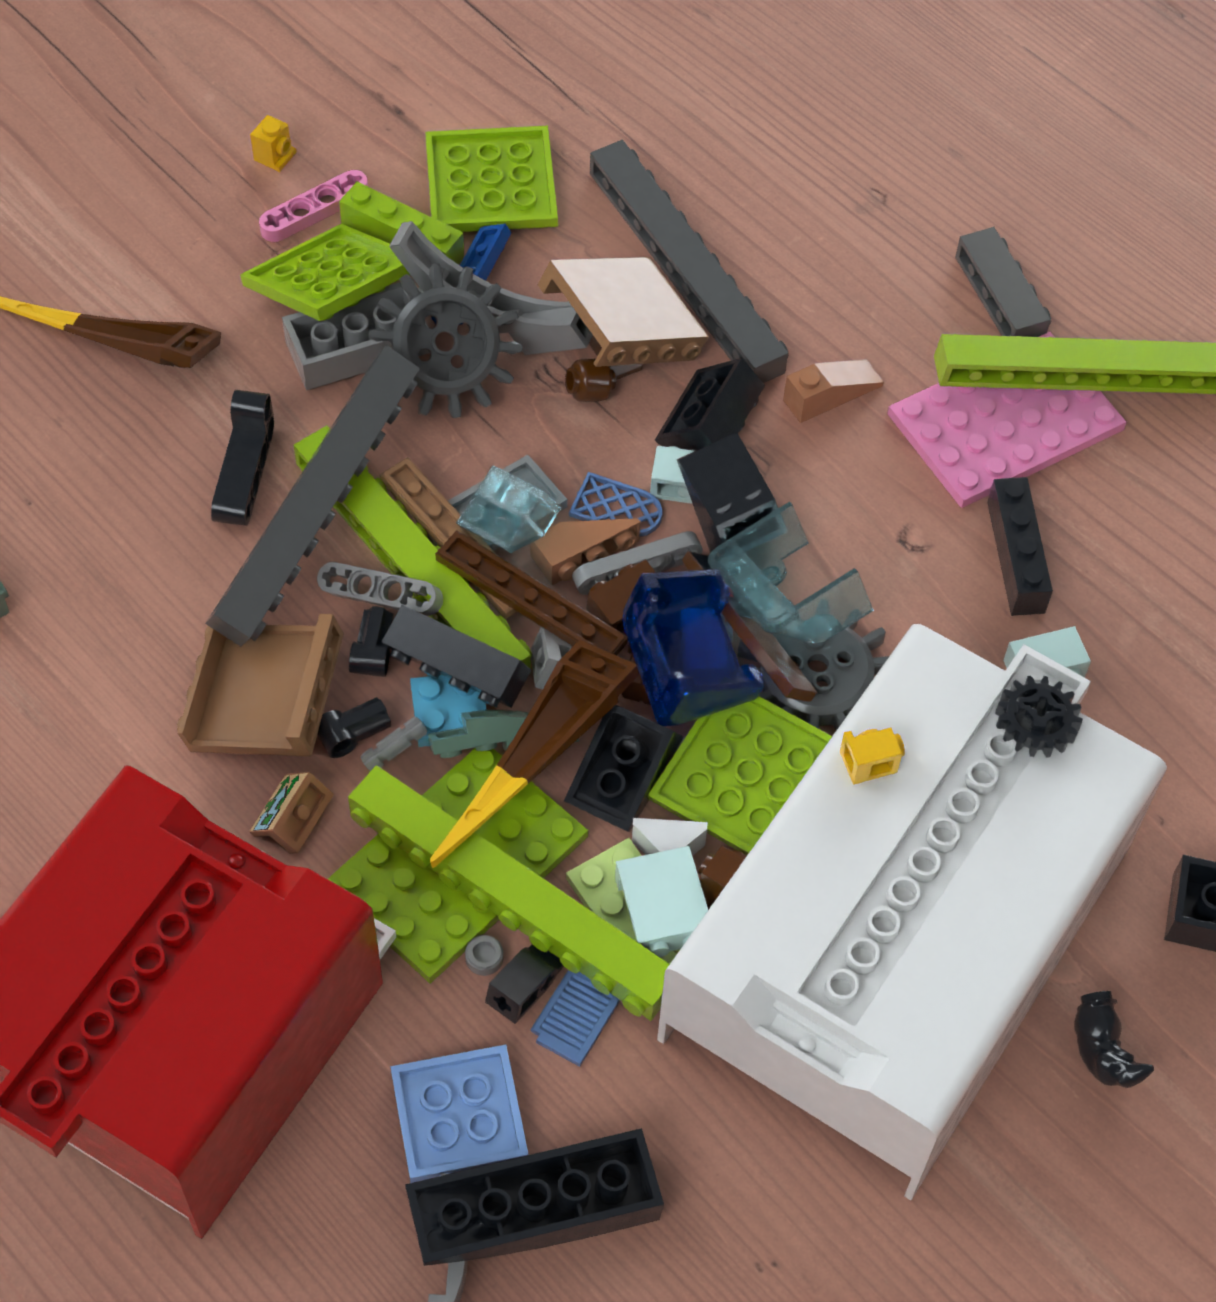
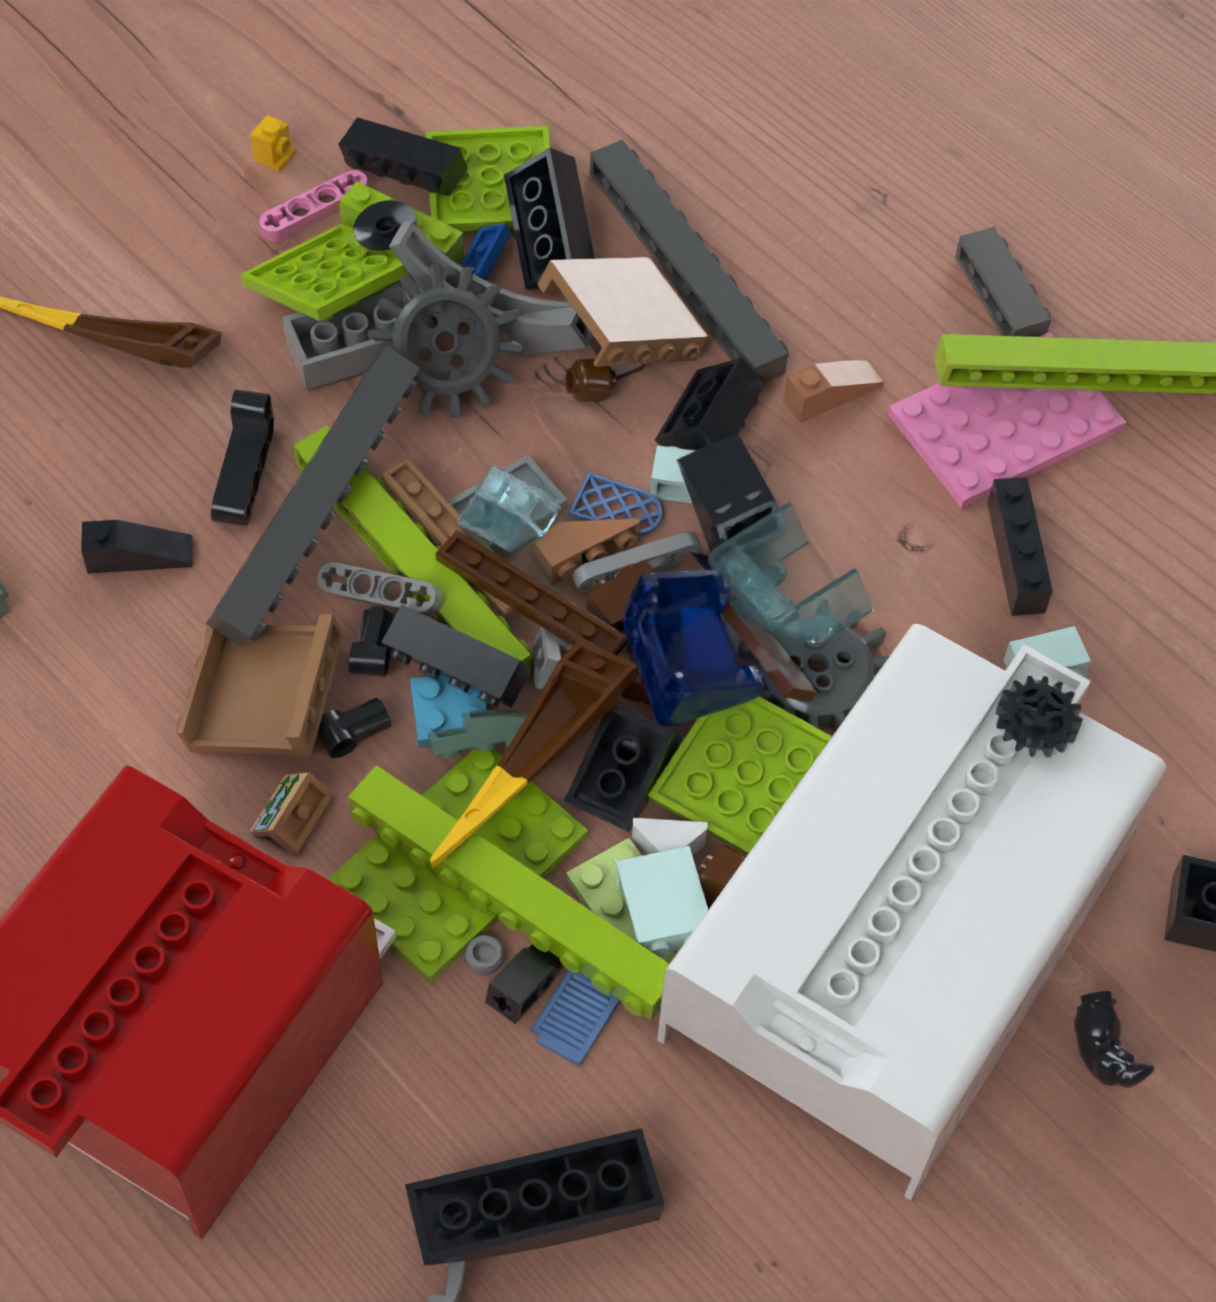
(132, 547): none -> black slope
(380, 222): none -> black dish
(394, 743): light grey axle -> none
(403, 156): none -> black brick
(458, 1112): light blue plate -> none
(547, 213): none -> black slope
(871, 754): yellow brick -> none

